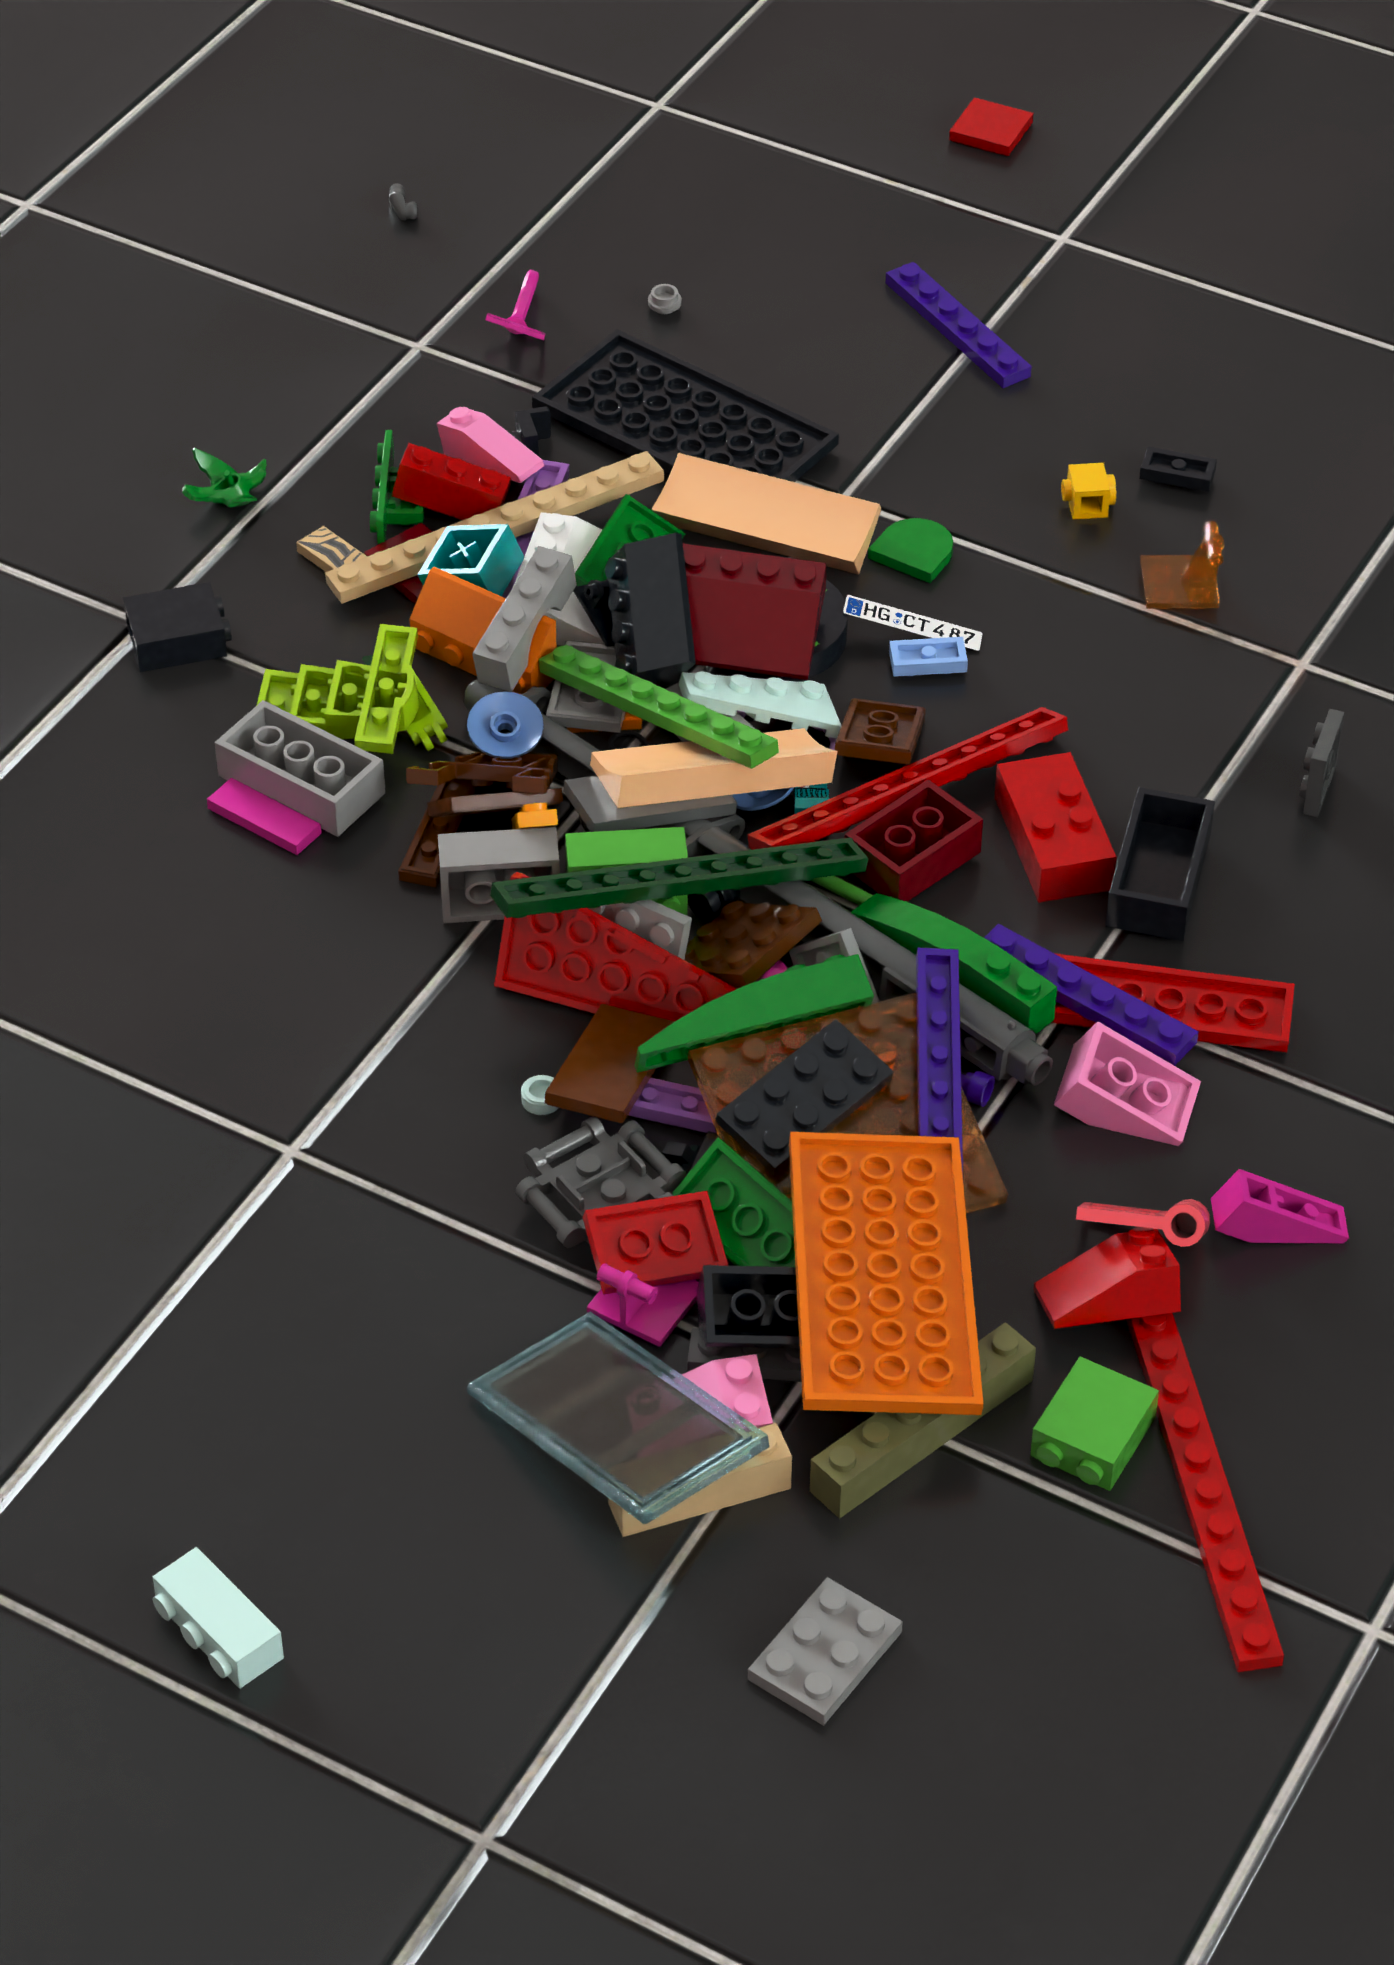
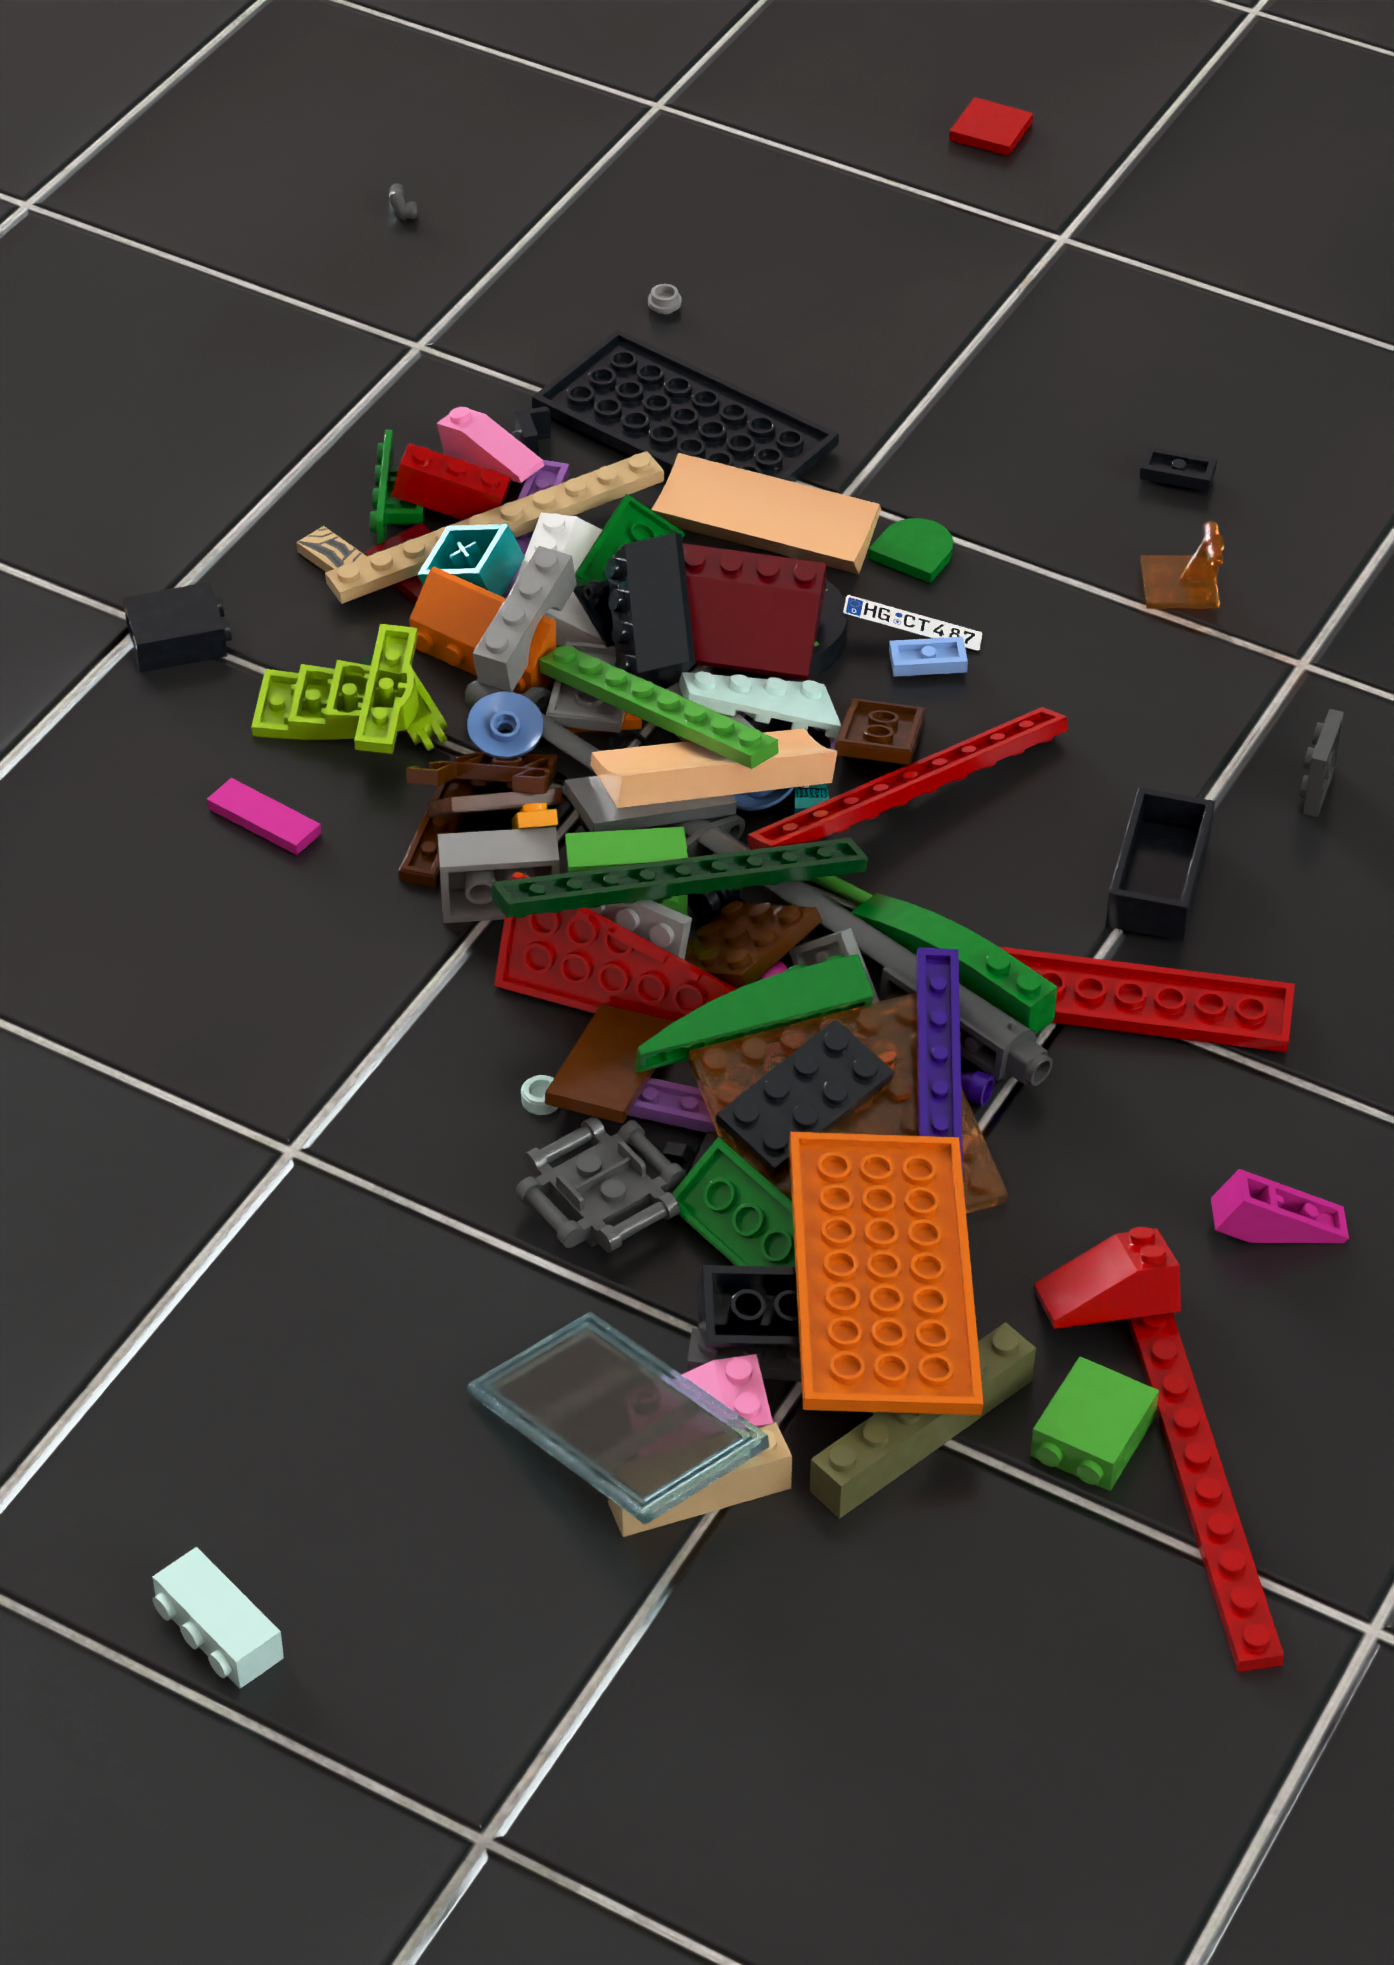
(226, 484): green animal -> none
(301, 767): light grey brick -> none
(516, 323): dark pink piece -> none
(642, 1308): dark pink plate -> none
(656, 1238): red plate -> none
(825, 1651): light grey plate -> none
(916, 841): dark red brick -> none
(958, 325): dark purple plate -> none
(1054, 827): red brick -> none
(1089, 490): yellow brick -> none
(1101, 1000): dark purple plate -> none
(1126, 1088): bright pink slope -> none
(1181, 1224): coral piece -> none

